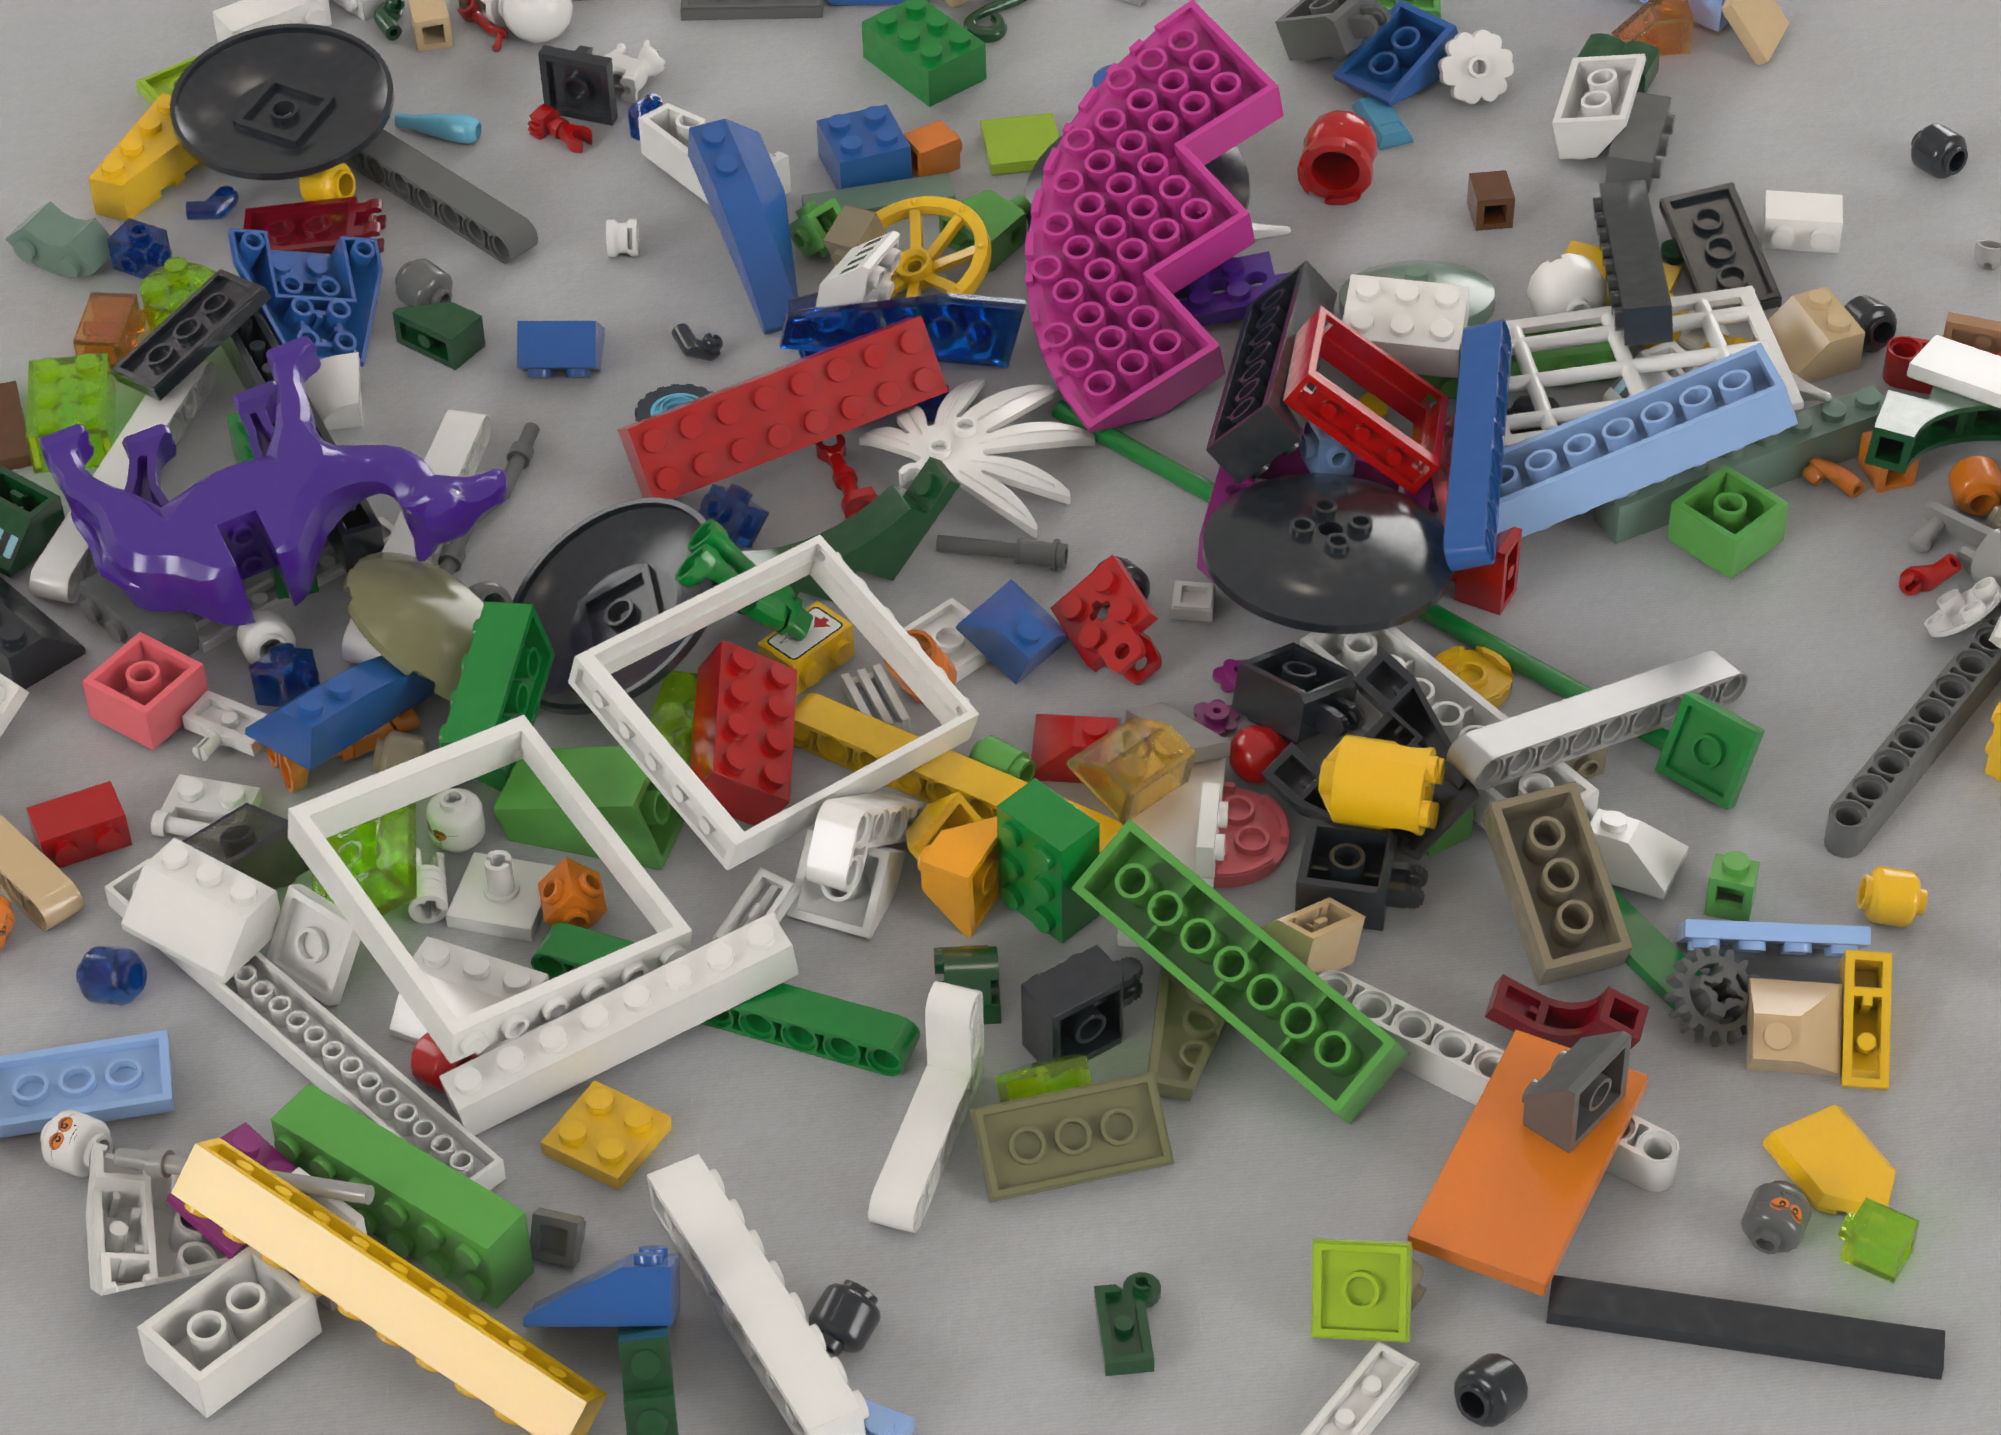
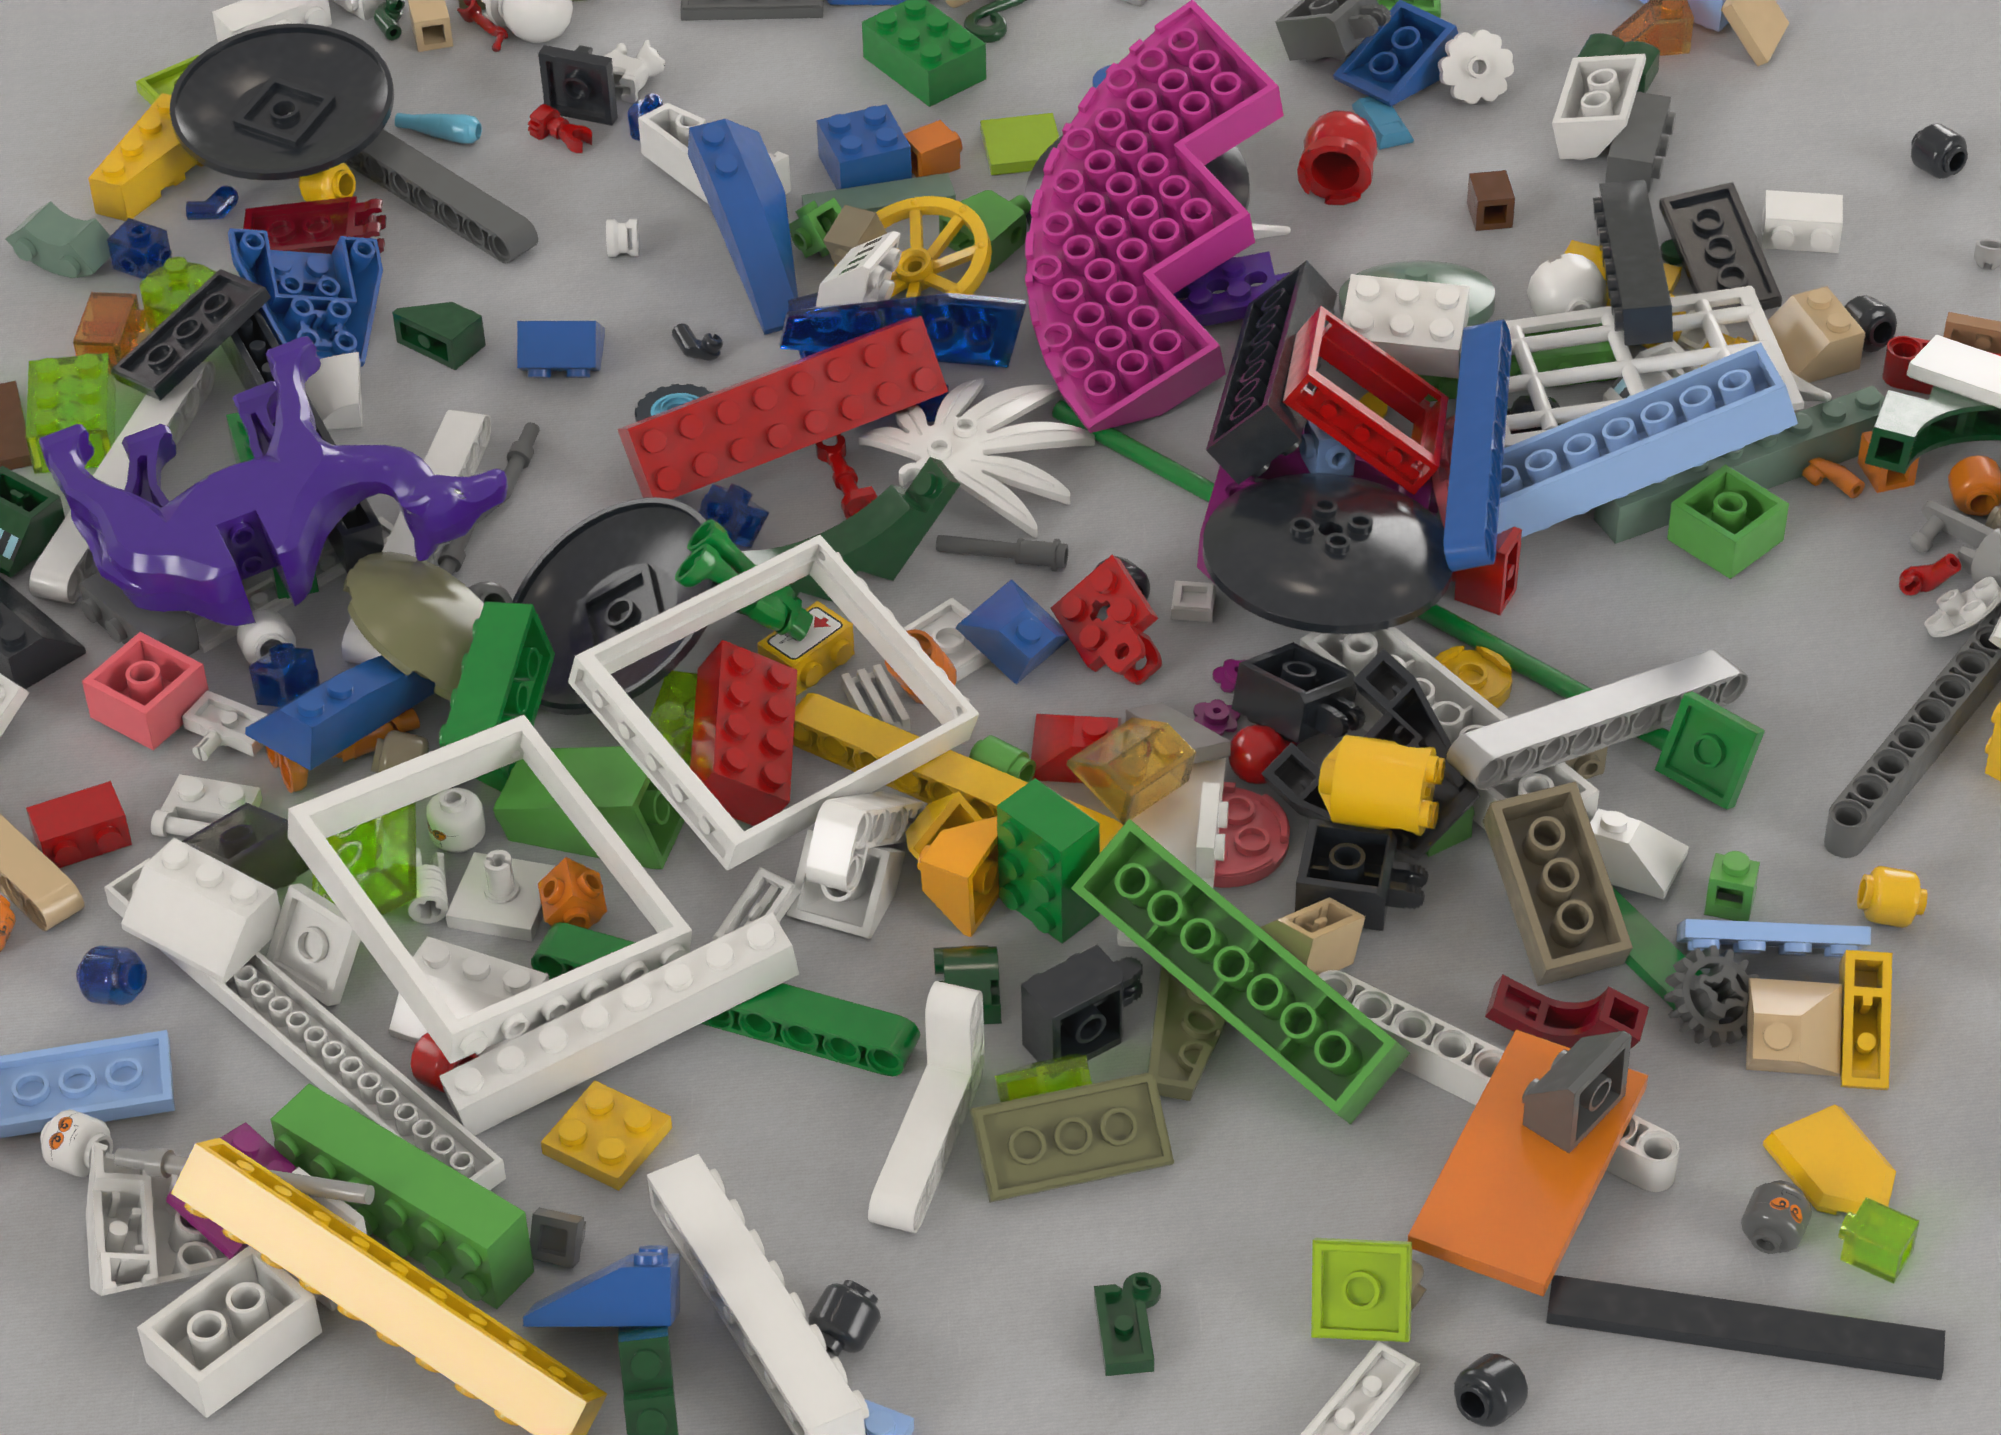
(423, 283): dark grey head -> none

